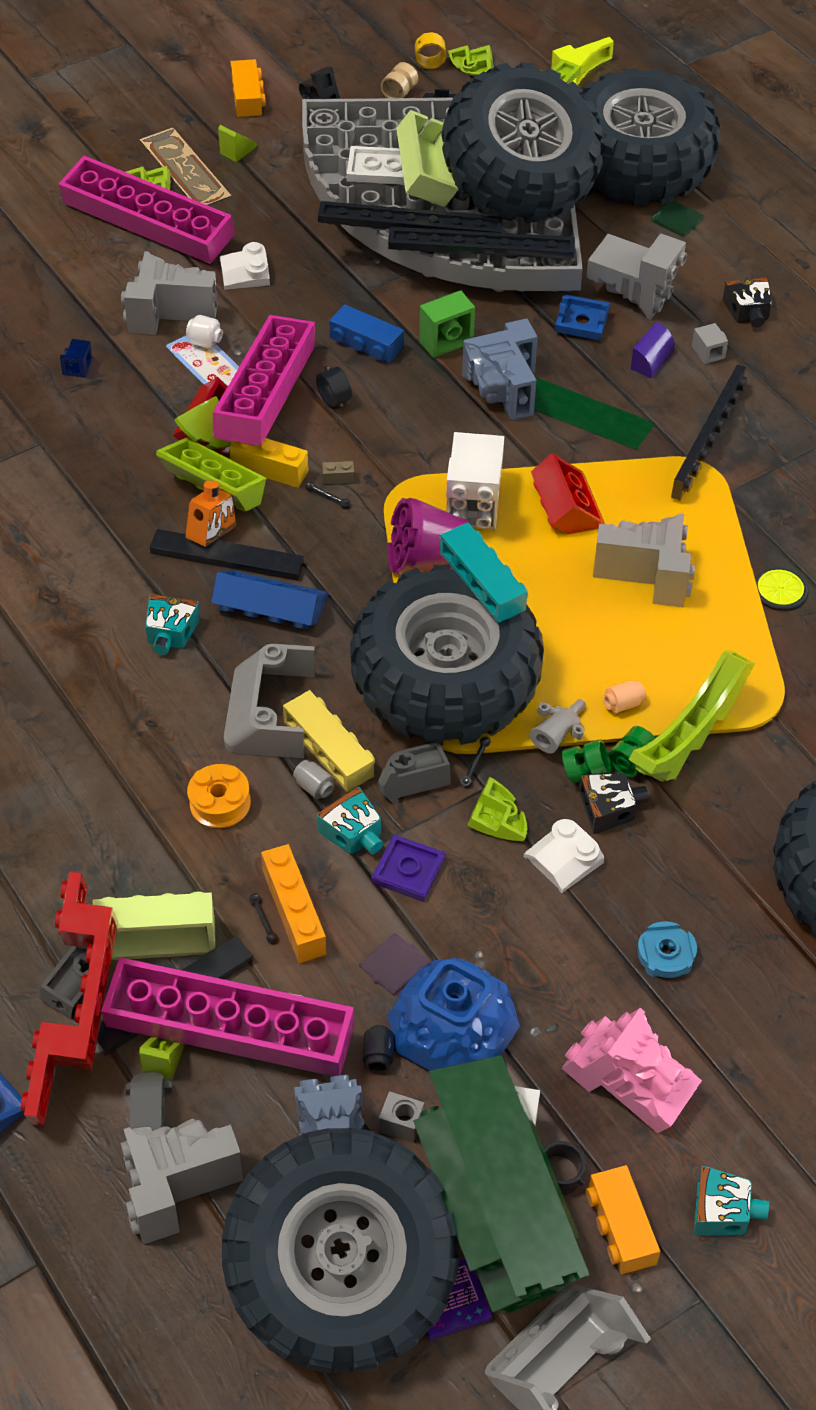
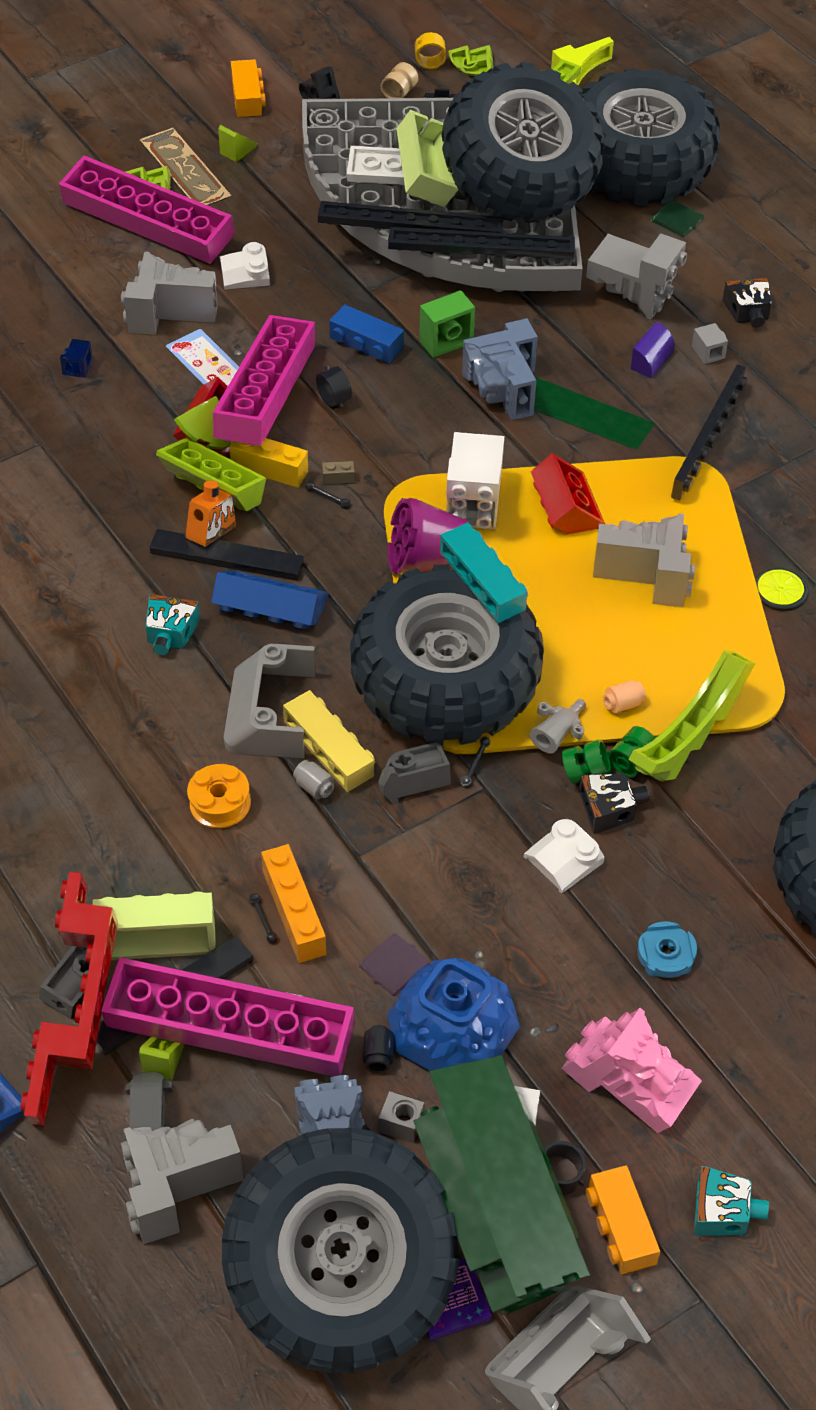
(204, 331): white head -> none
(351, 823): teal torso -> none
(408, 868): dark purple tile -> none
(497, 813): lime brick -> none
(574, 307): blue piece -> none

